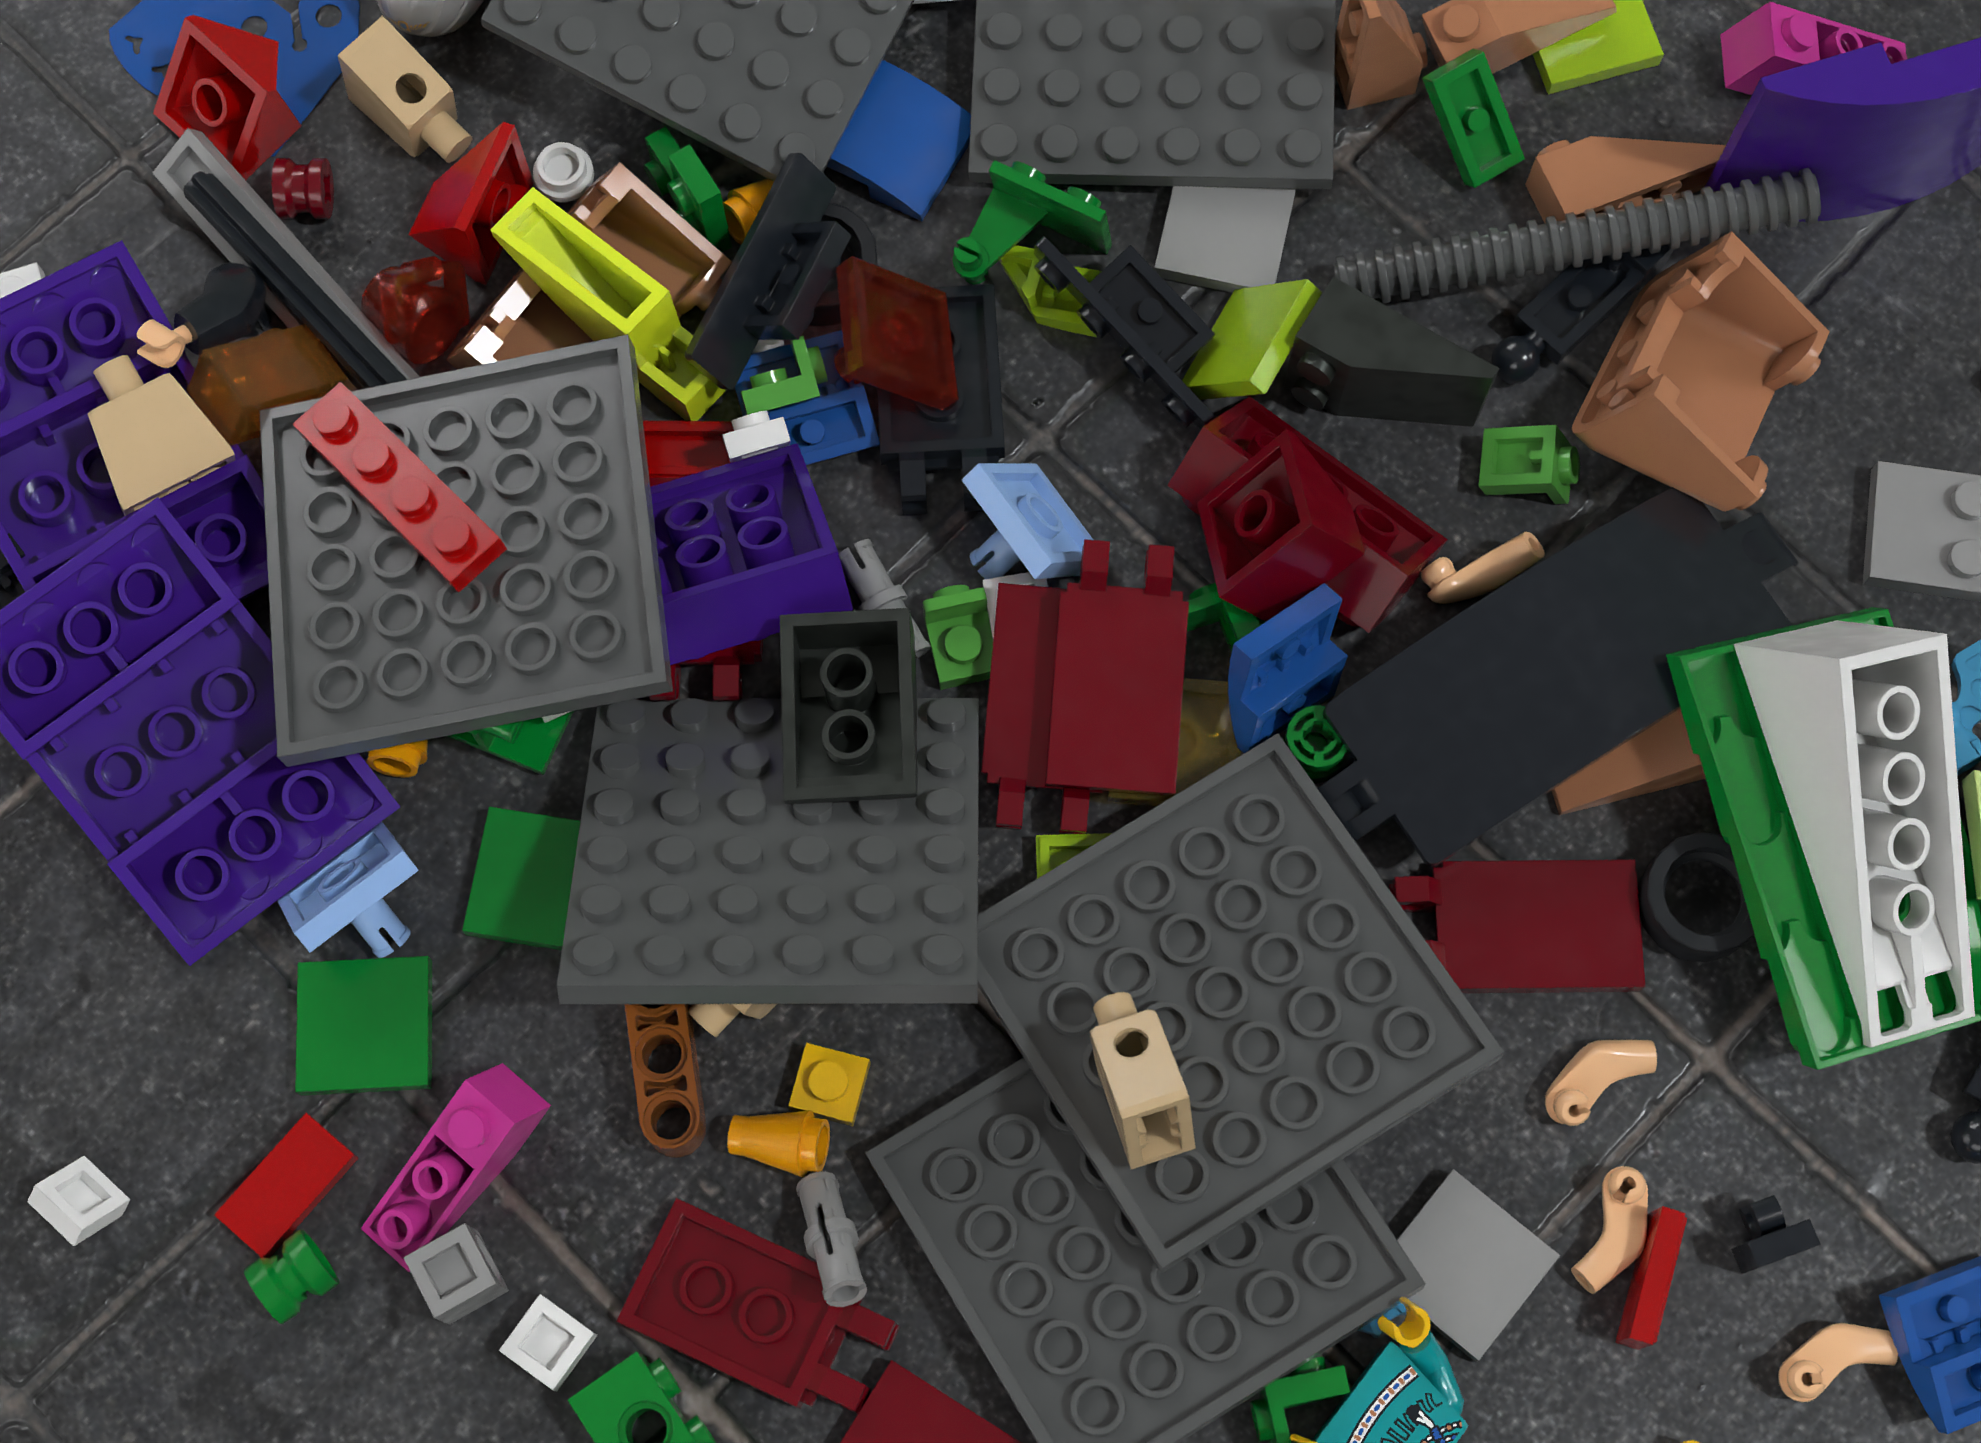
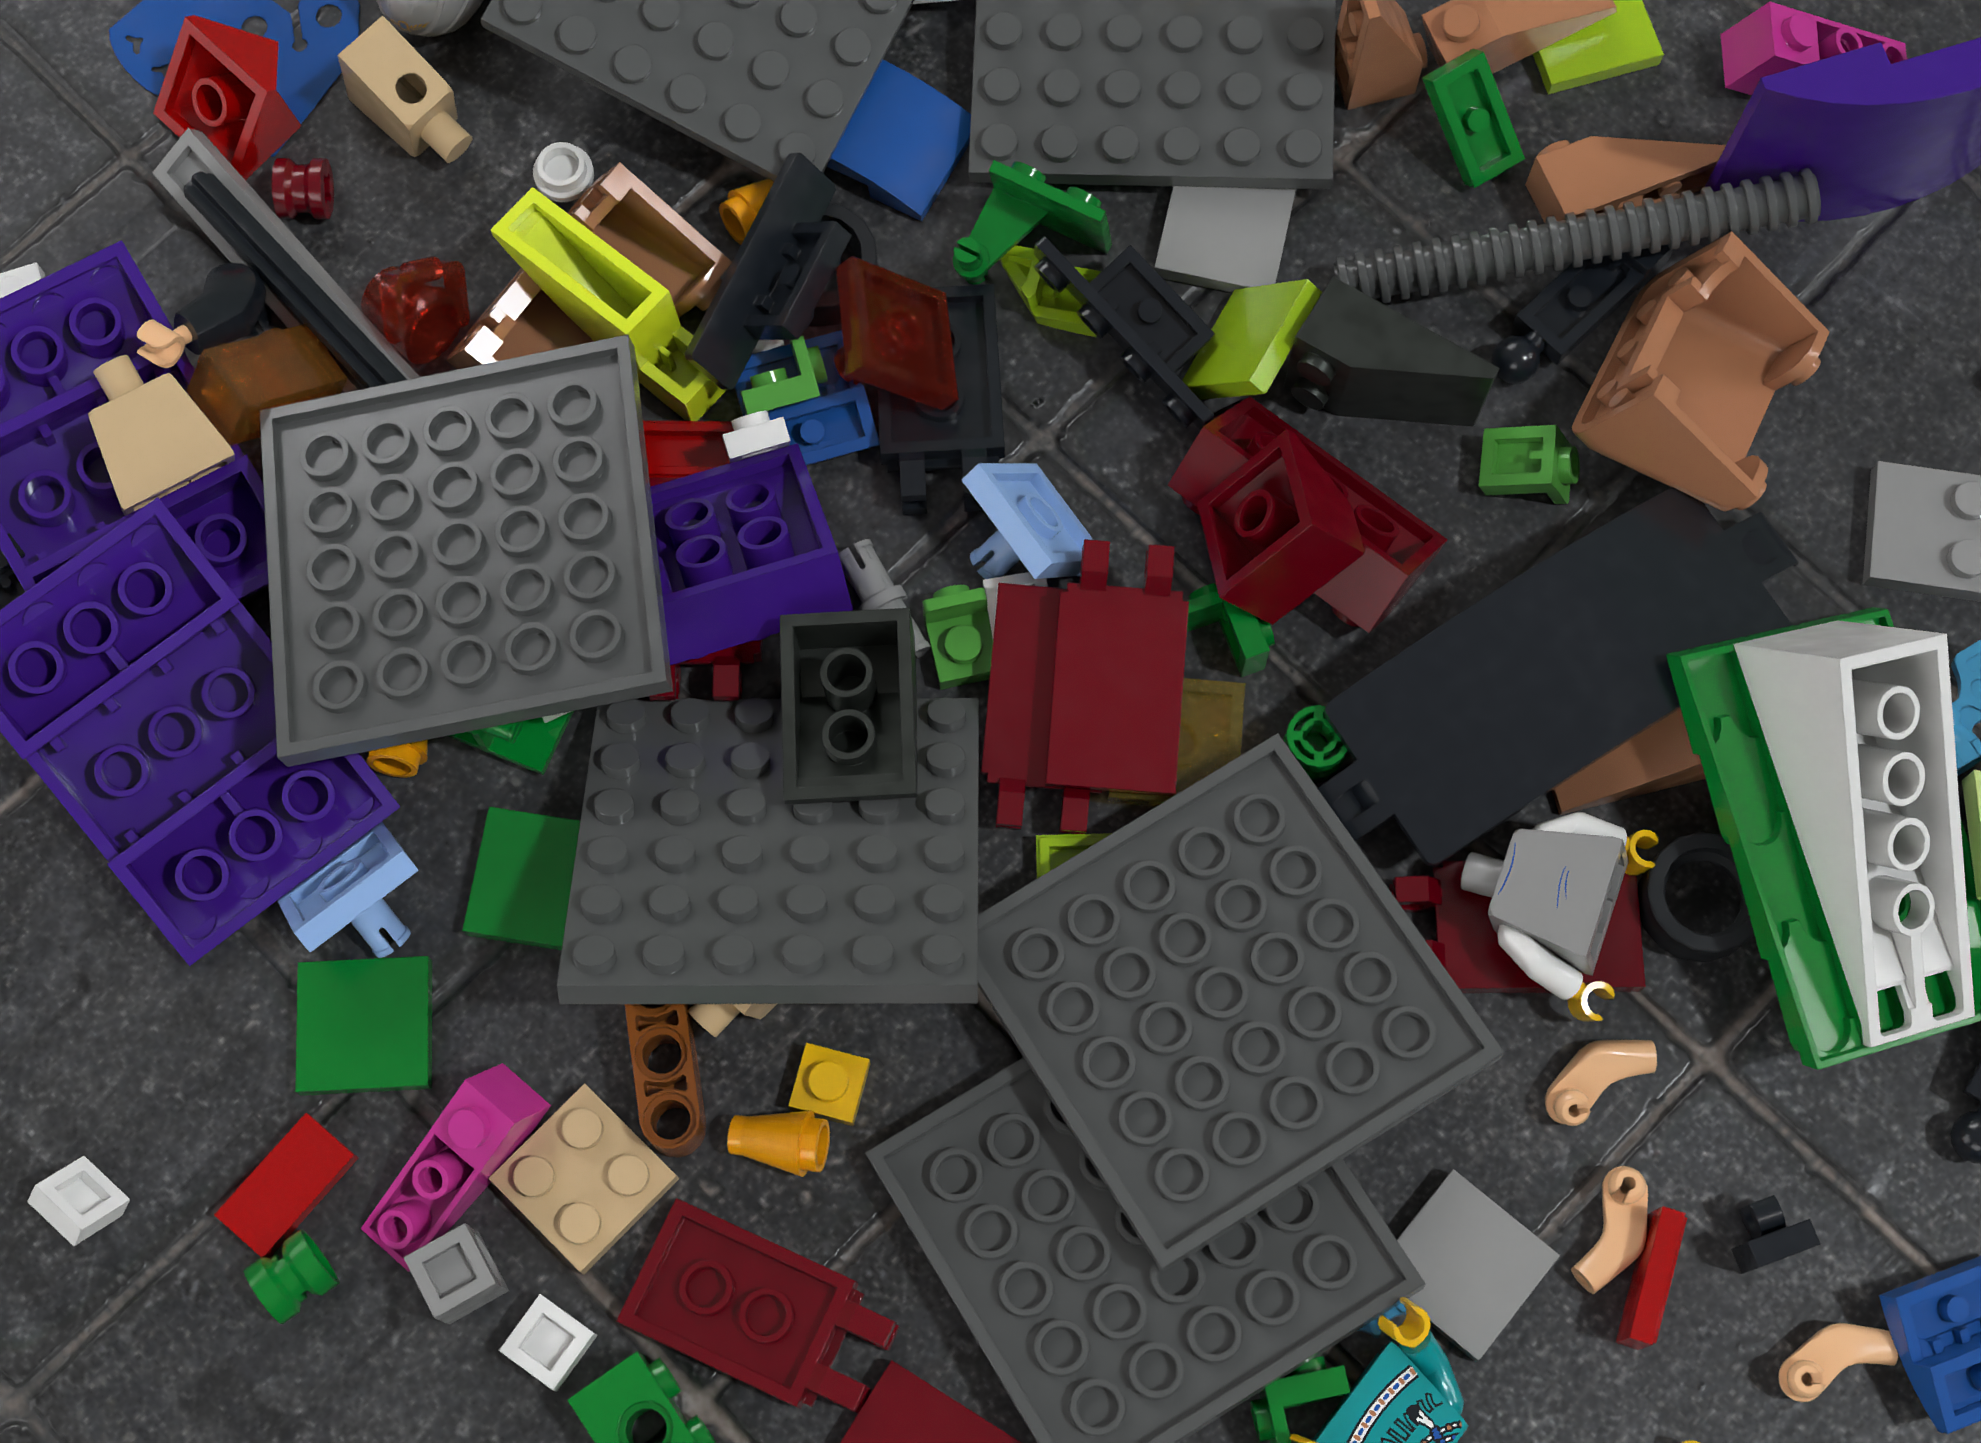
(400, 487): plate -> none
(472, 200): red slope -> none
(584, 1178): none -> tan plate
(690, 186): green plate -> none
(831, 1239): light grey pin -> none
(1141, 1081): tan torso -> none
(1284, 668): blue slope -> none
(1484, 573): light nougat arm -> none
(1558, 899): none -> light grey torso

